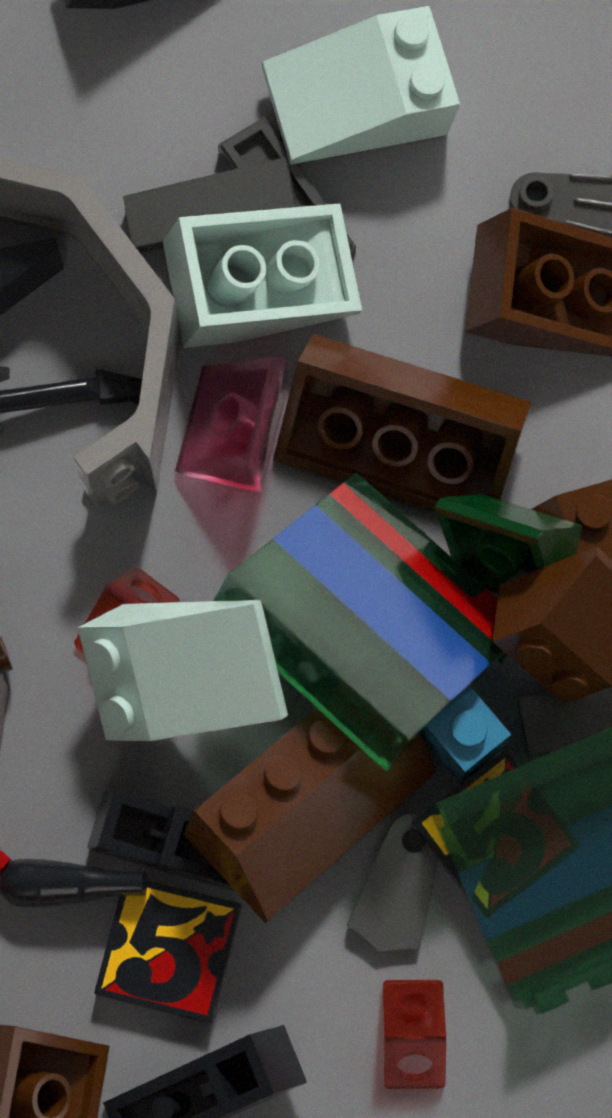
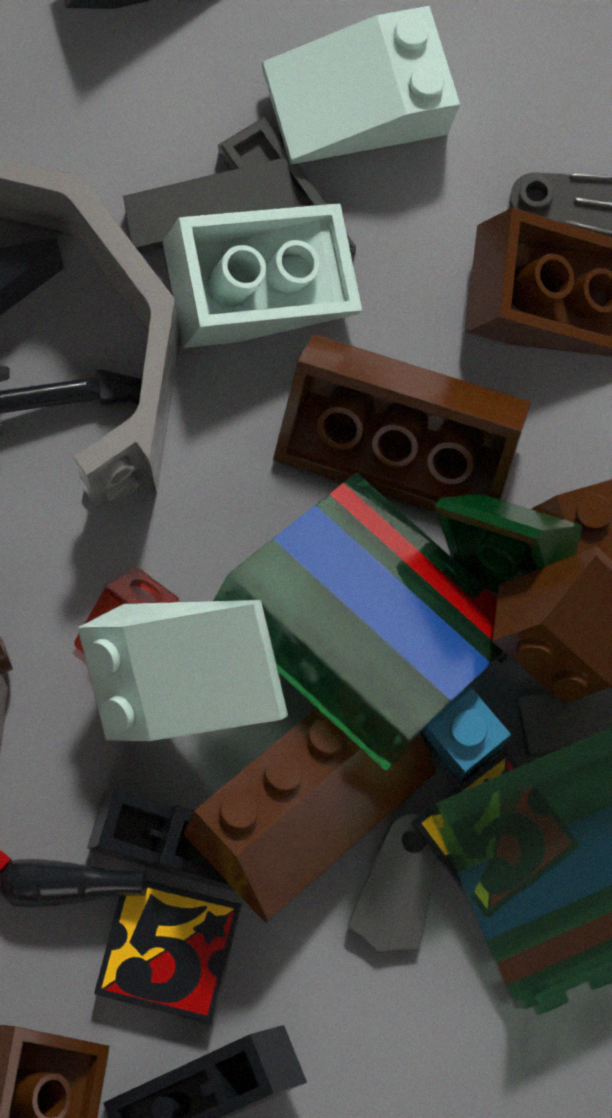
(234, 422): clear pink slope -> none
(414, 1027): clear red bracket -> none

